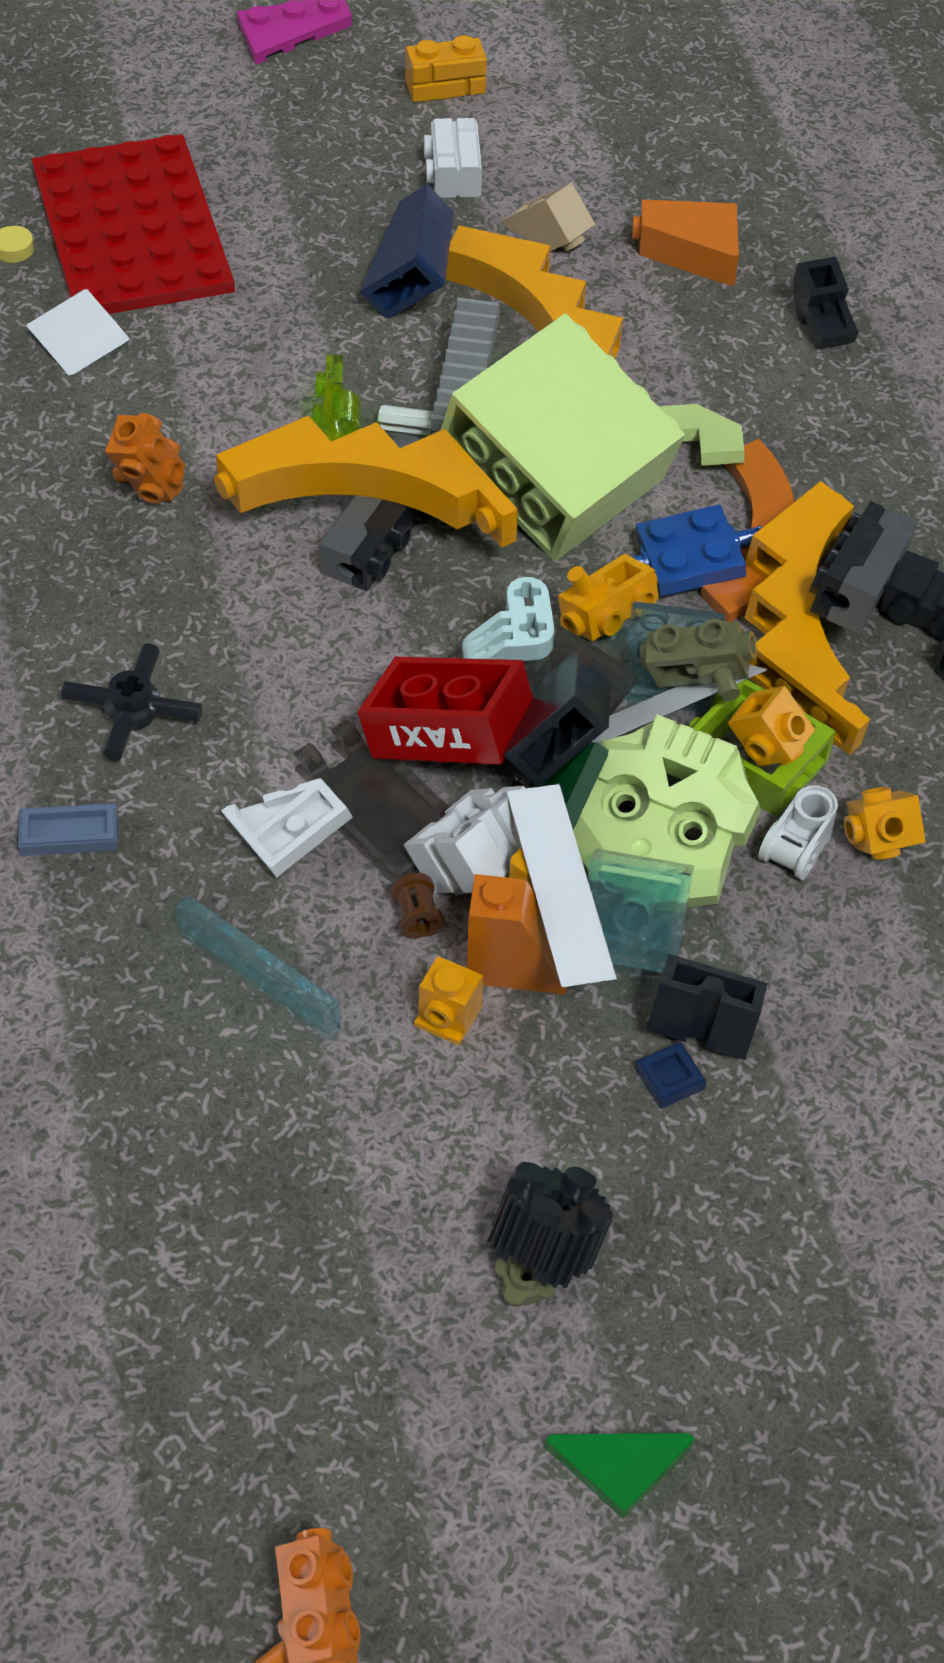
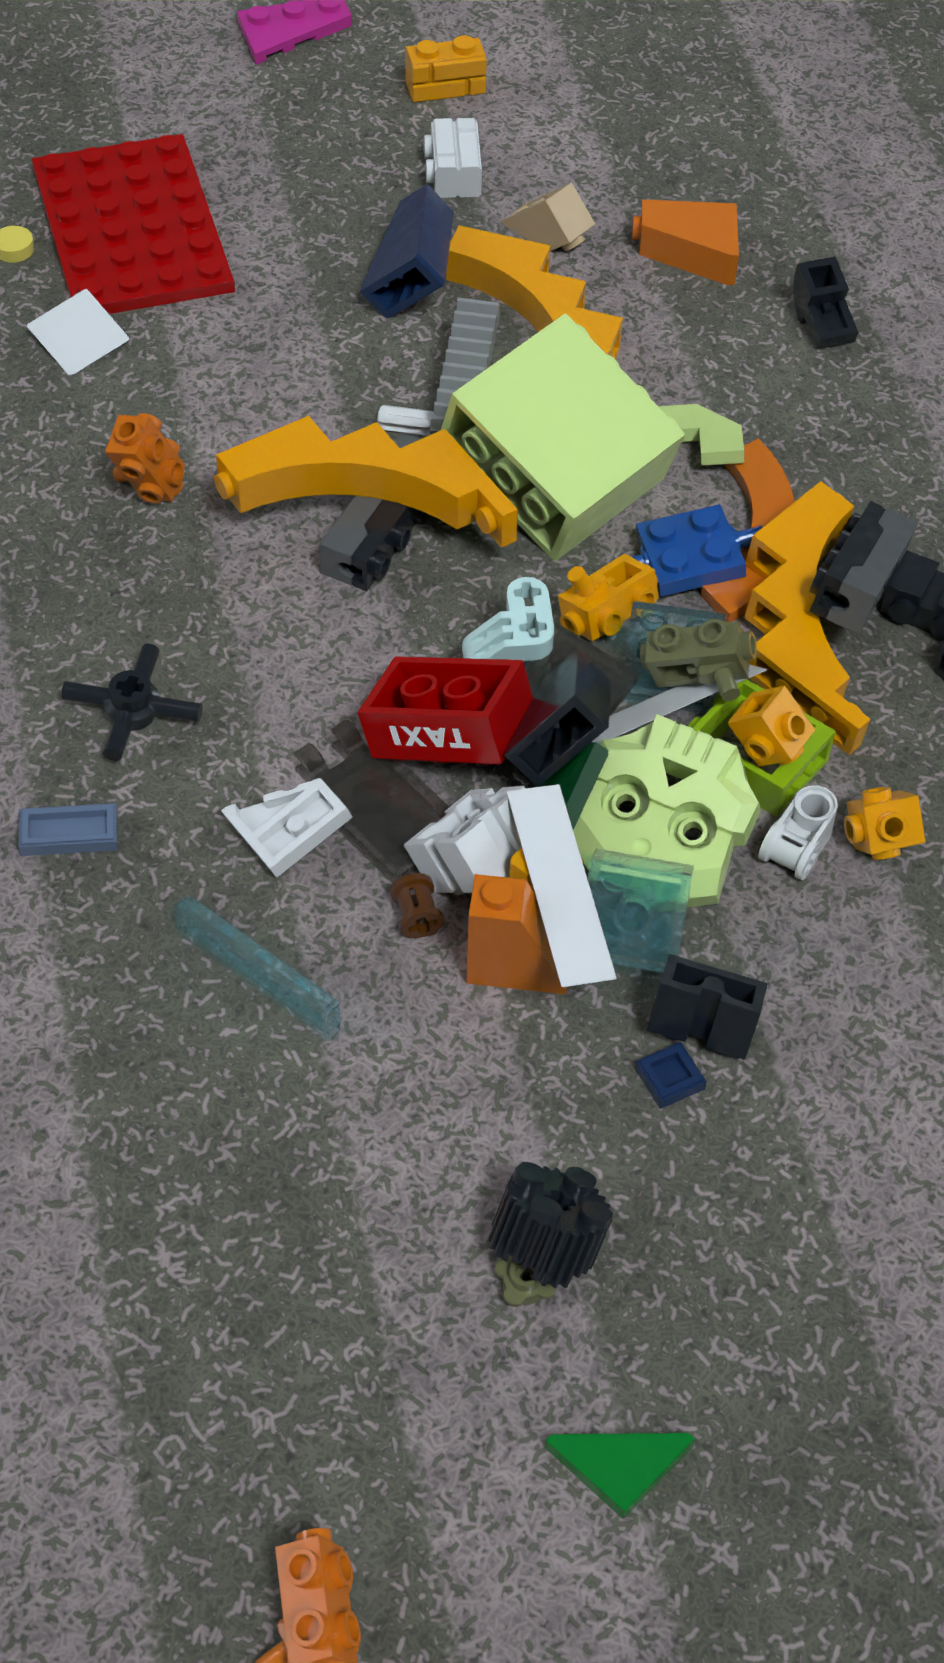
(339, 408): clear neon green plate -> none
(449, 1000): light orange brick -> none

